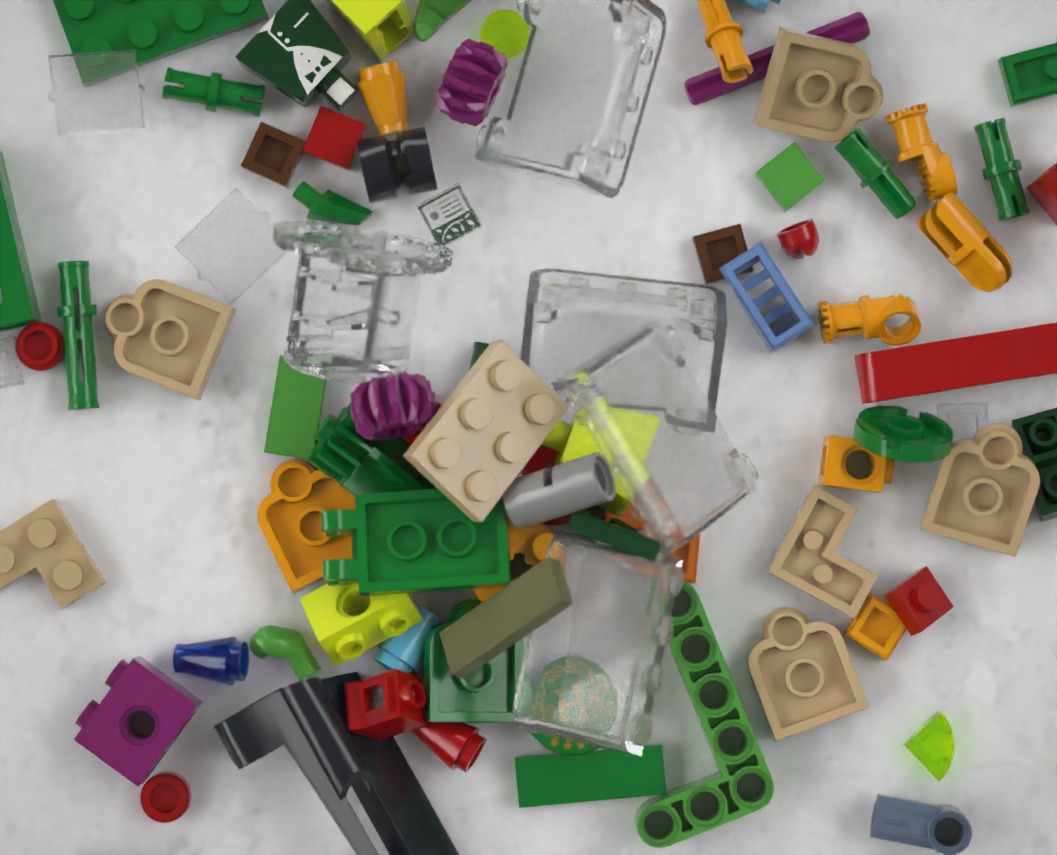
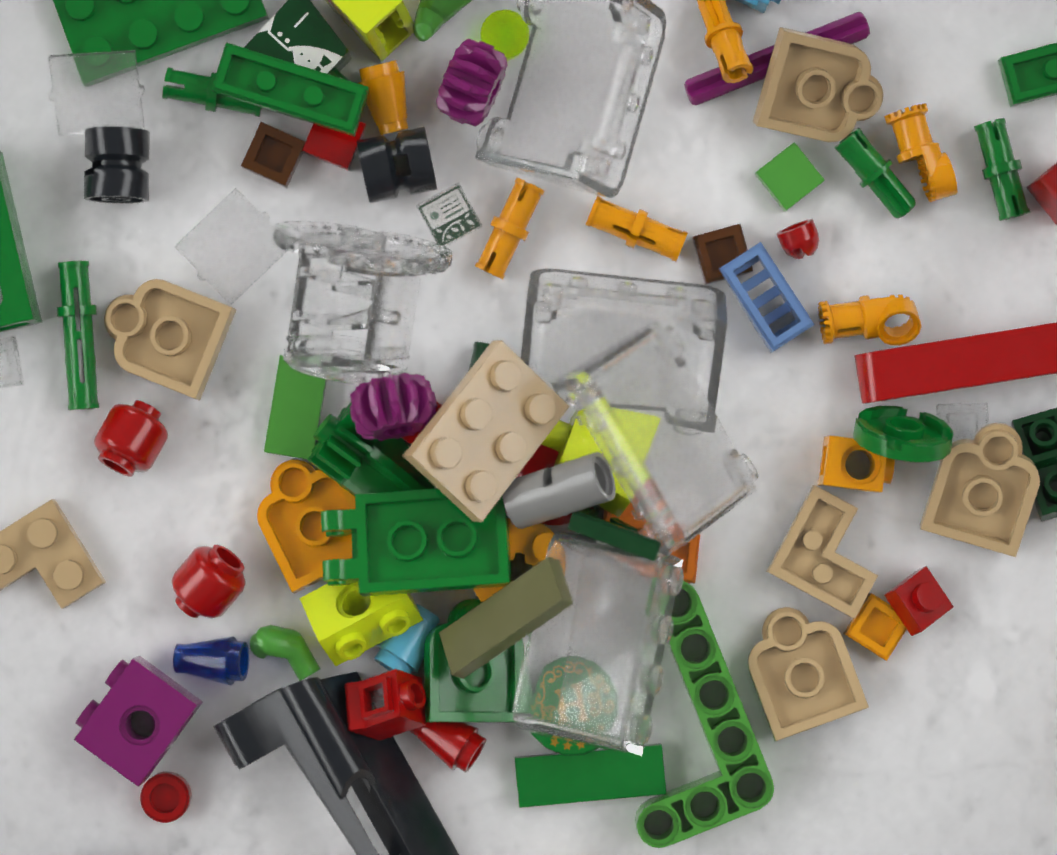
(40, 346): red plate -> none
(116, 165): none -> black wheel
(131, 438): none -> red head
(208, 581): none -> red head
(290, 89): none -> green tile
(330, 206): green bar -> none
(509, 228): none -> light orange pin
(636, 228): none -> light orange pin
(915, 823): sand blue piece -> none
(933, 745): clear neon green tile -> none
(966, 244): light orange arm -> none

